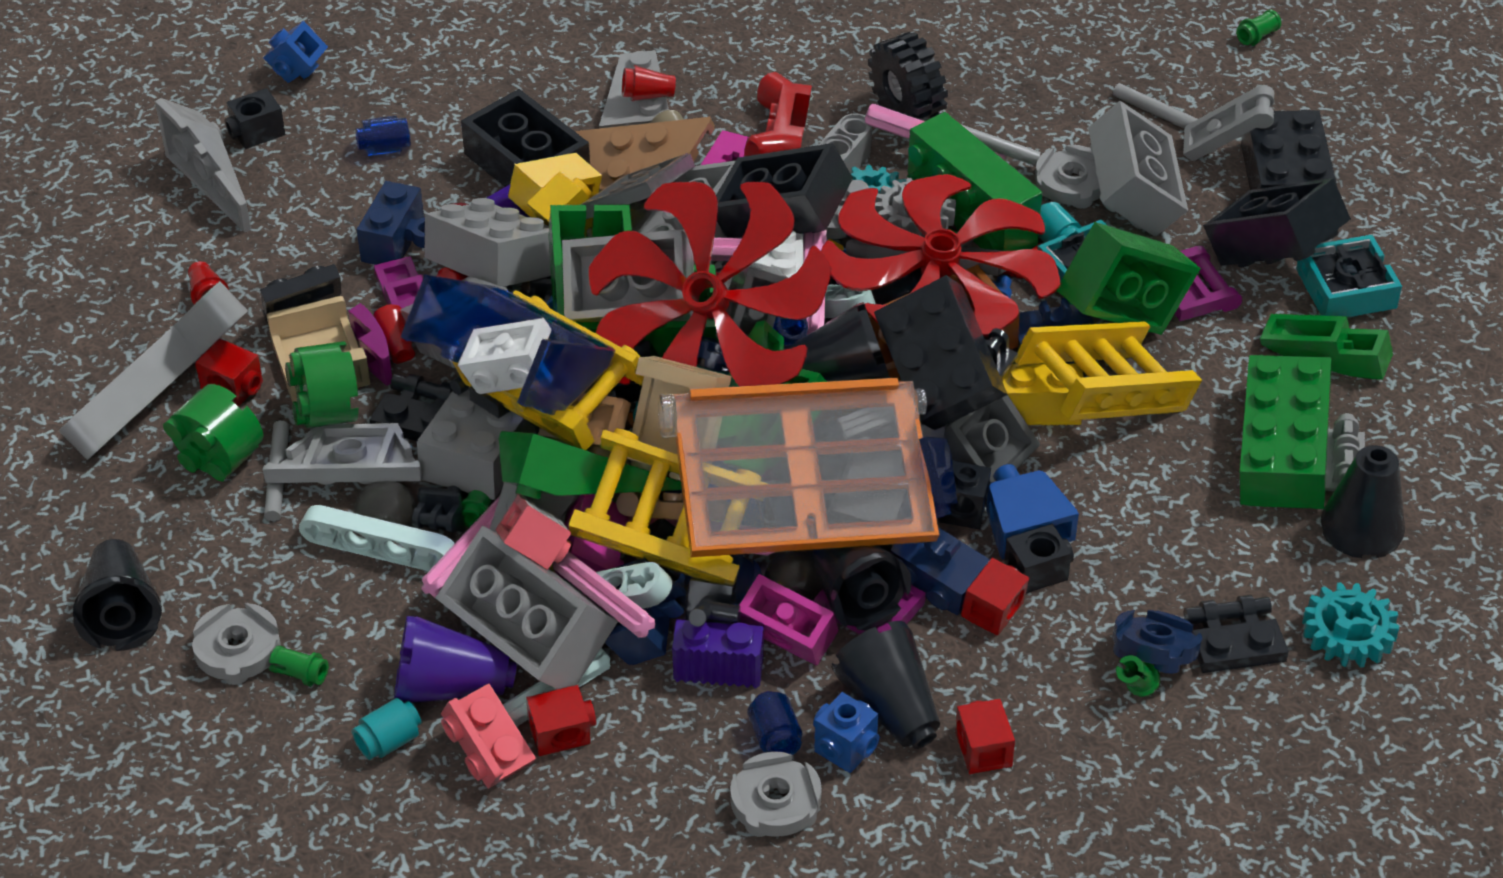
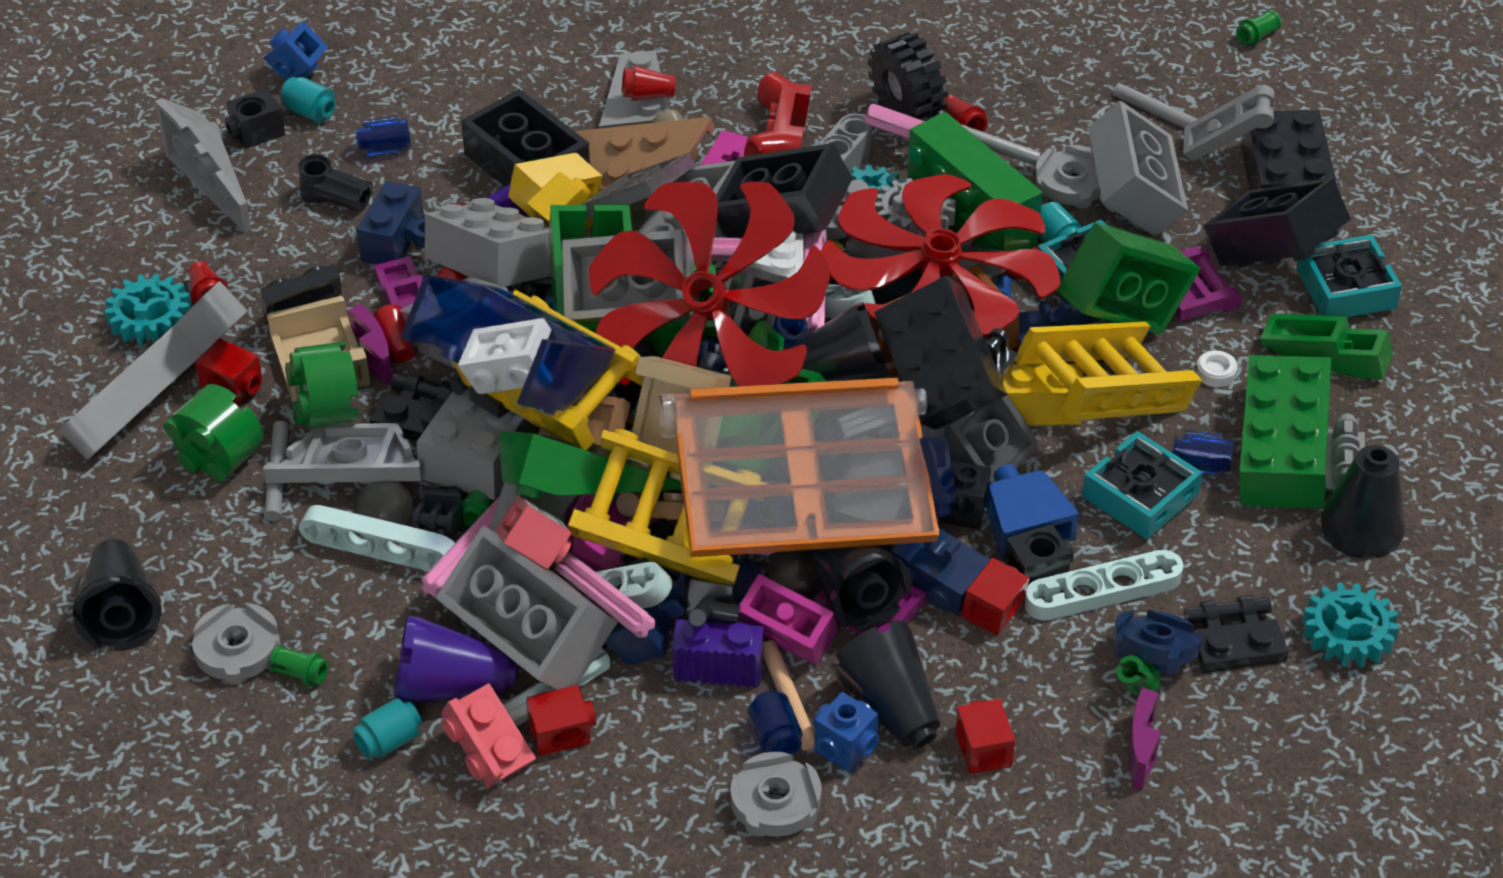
(146, 308): none -> teal gear
(308, 99): none -> teal brick
(323, 183): none -> black piece
(785, 685): none -> light nougat bar
(966, 113): none -> red cone
(1101, 580): none -> light aqua beam
(1142, 485): none -> piece
(1143, 738): none -> magenta slope
(1204, 450): none -> clear blue brick
(1216, 368): none -> white tile

